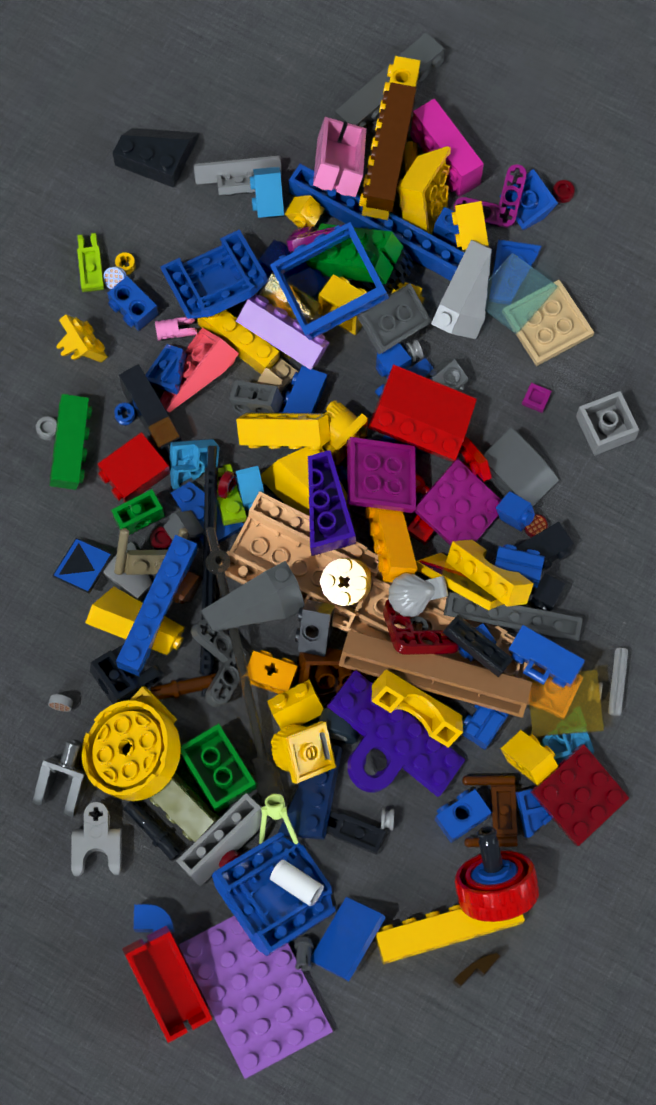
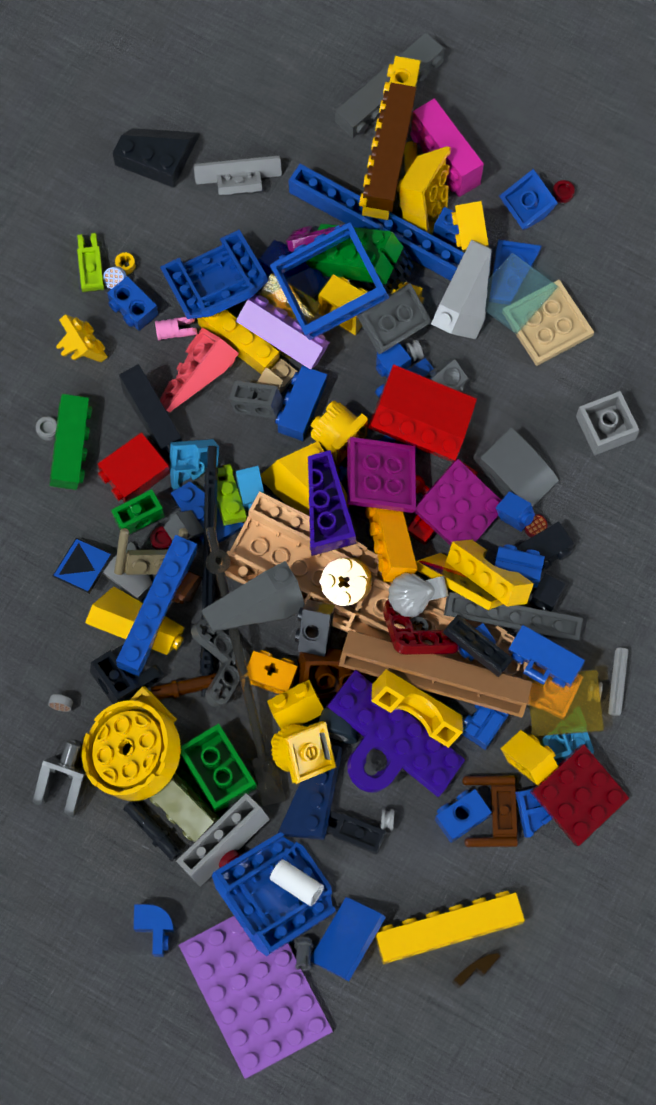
(96, 837): light grey piece -> none
(119, 418): blue bush -> none
(163, 431): clear orange tile -> none
(167, 983): red piece -> none
(168, 369): blue wing -> none
(227, 484): dark red tile -> none
(268, 192): dark azure brick -> none
(276, 809): yellowish green plant -> none
(283, 430): yellow brick -> none
(304, 211): yellow brick -> none
(336, 163): bright pink piece -> none
(477, 462): red plate -> none
(496, 882): red wheel -> none
(497, 210): magenta beam -> none
(536, 397): magenta tile -> none

